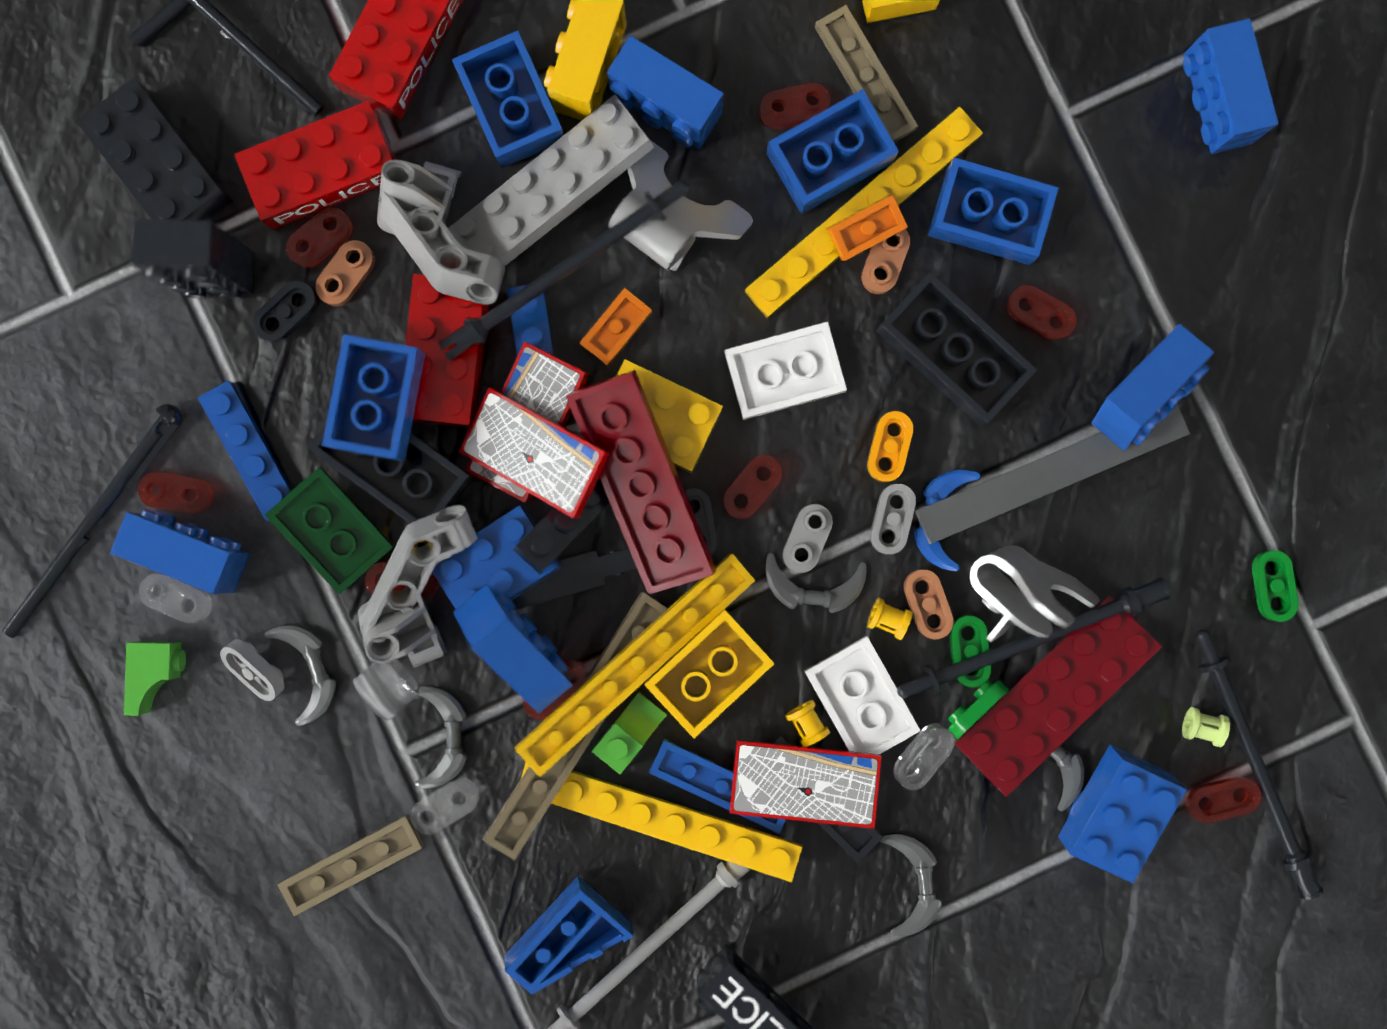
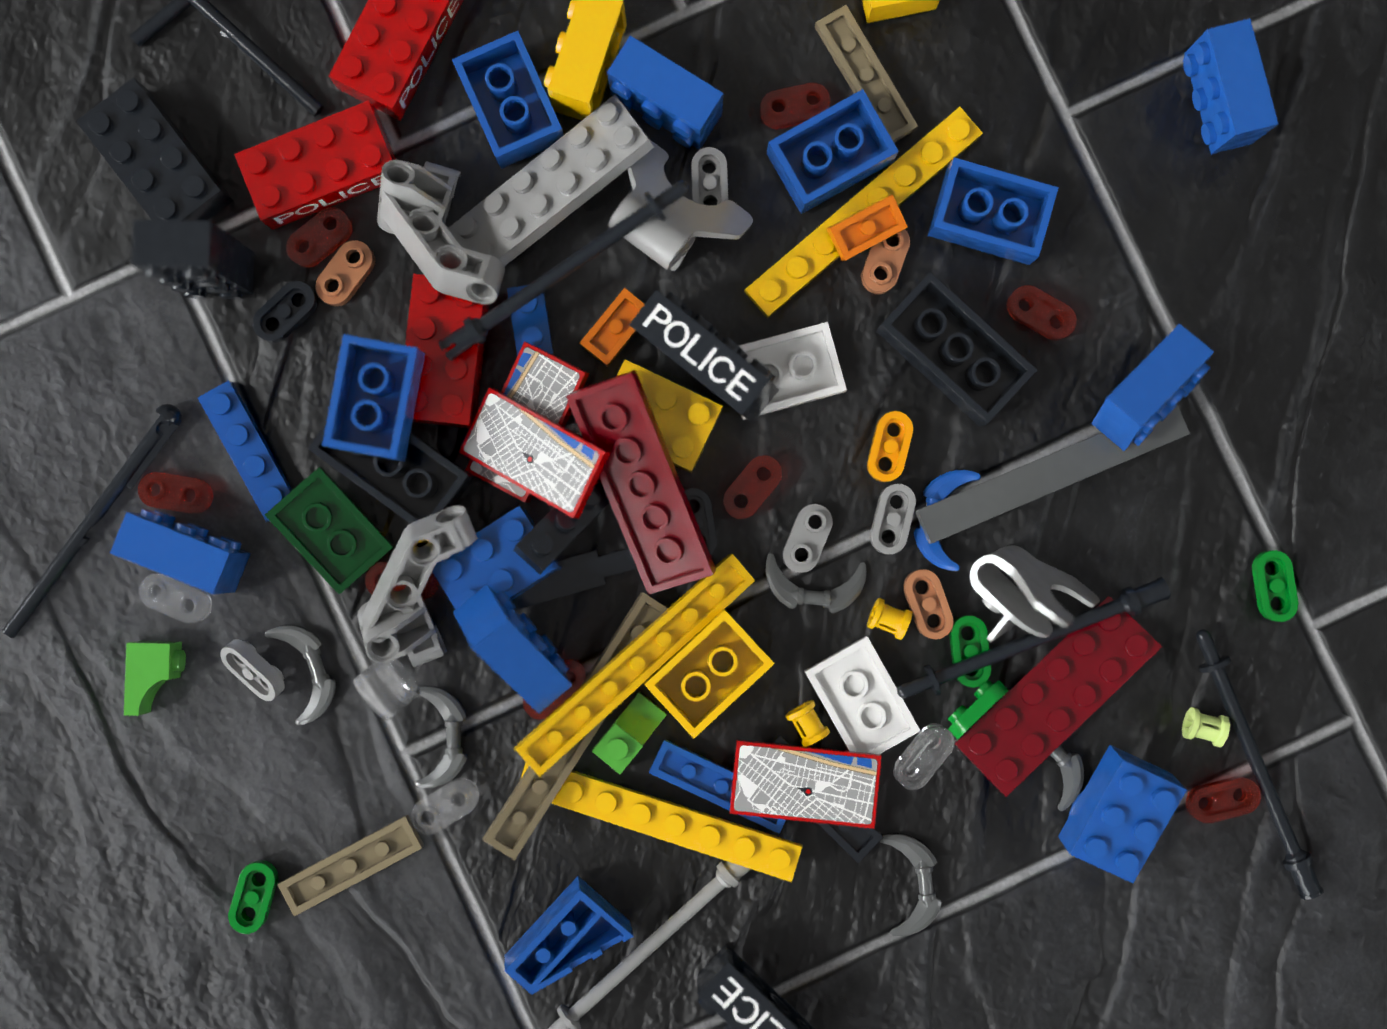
(254, 895): none -> green plate
(699, 351): none -> black brick
(709, 185): none -> light grey plate

